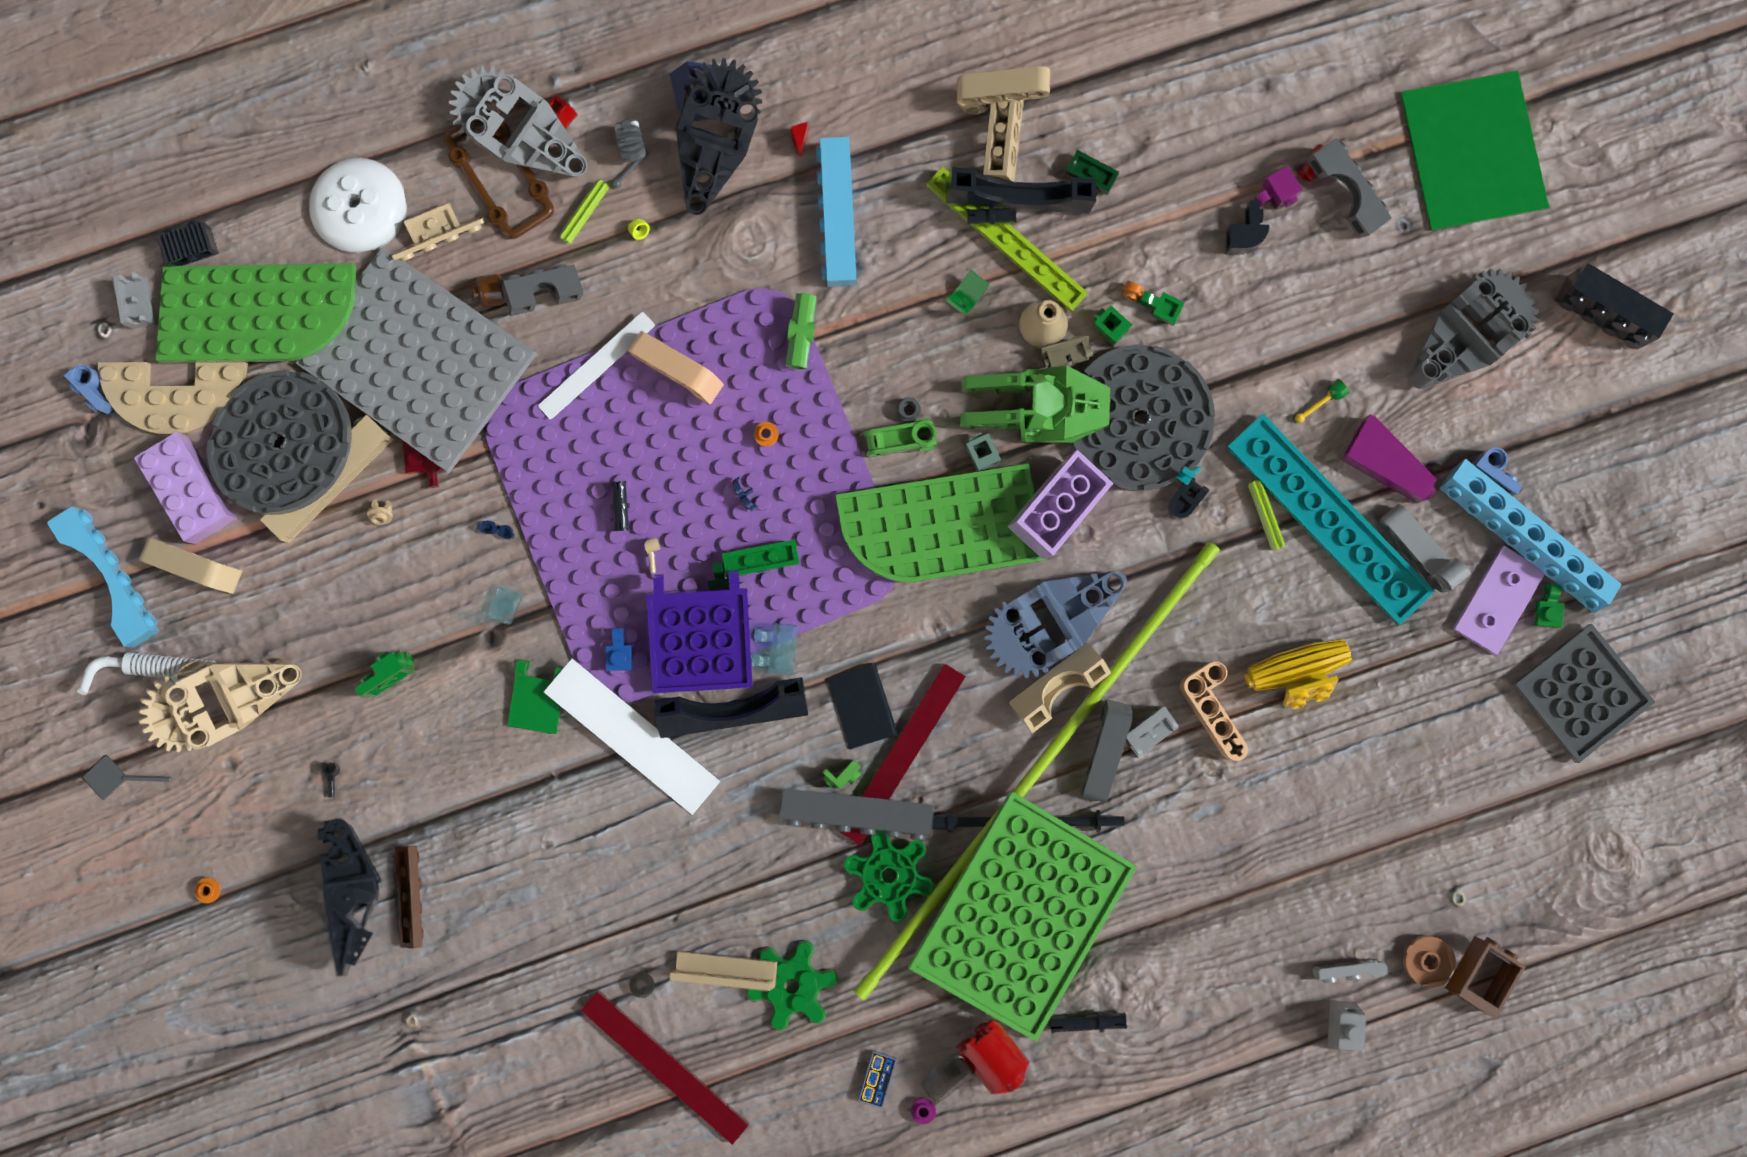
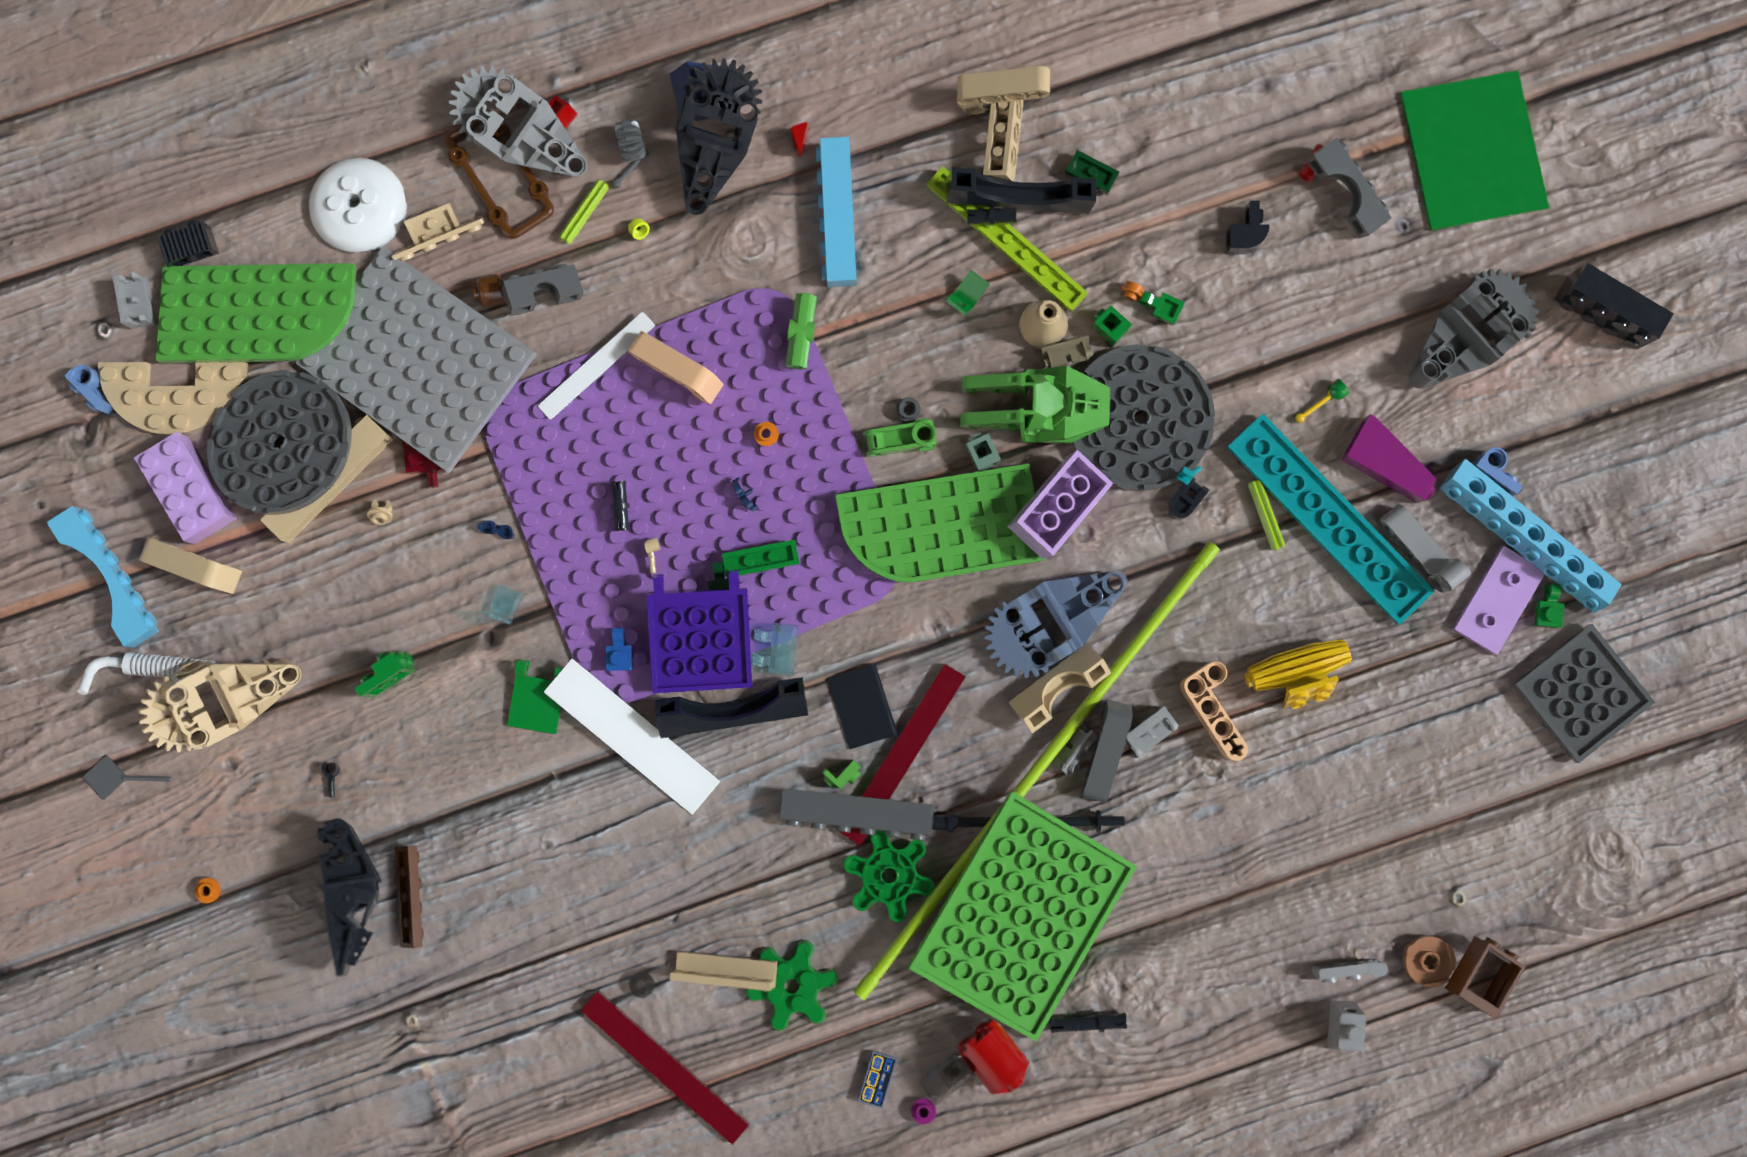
(1071, 758): none -> light grey hinge
(1280, 189): magenta brick -> none

